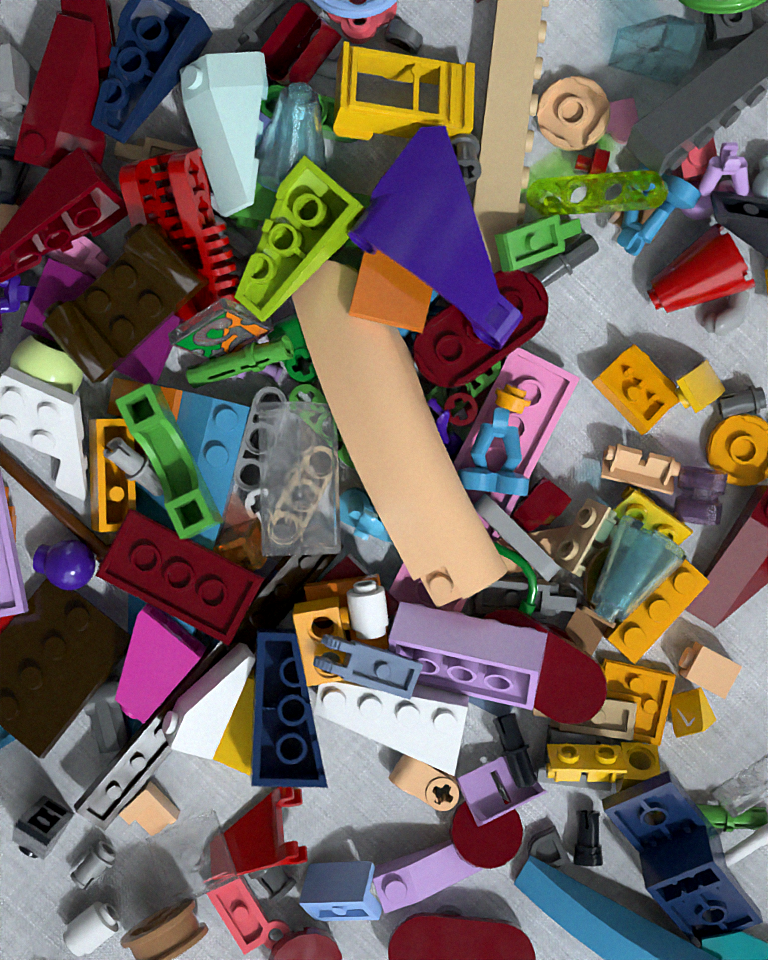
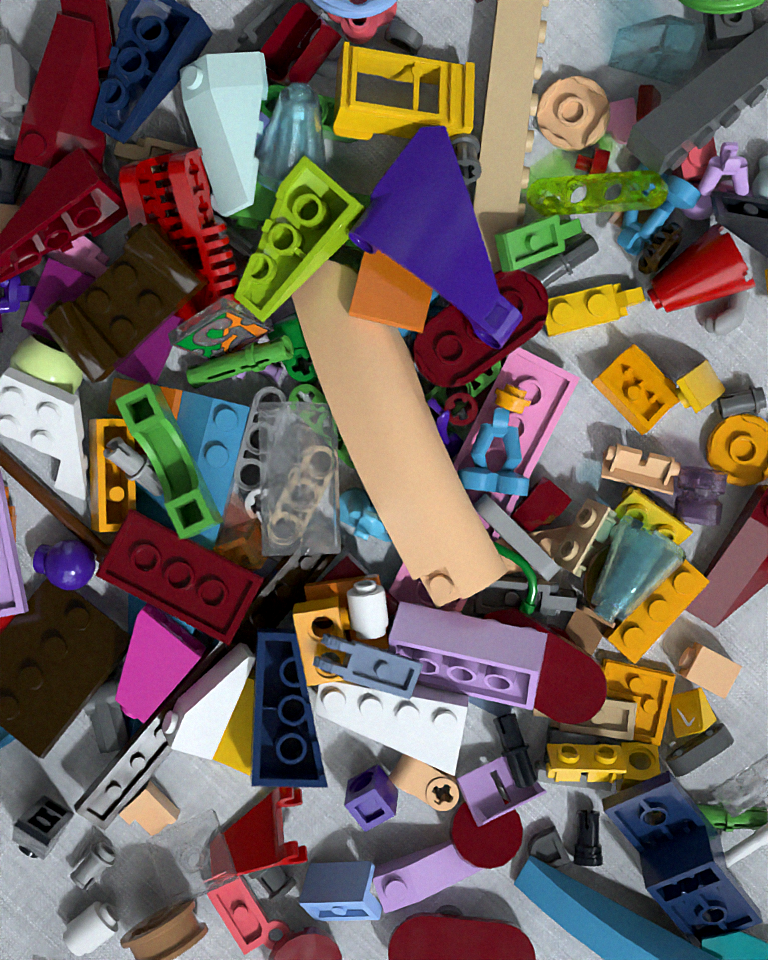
(371, 798): none -> dark purple brick
(589, 308): none -> yellow hinge
(648, 100): none -> clear red tile
(660, 248): none -> dark brown gear
(699, 750): none -> dark grey beam

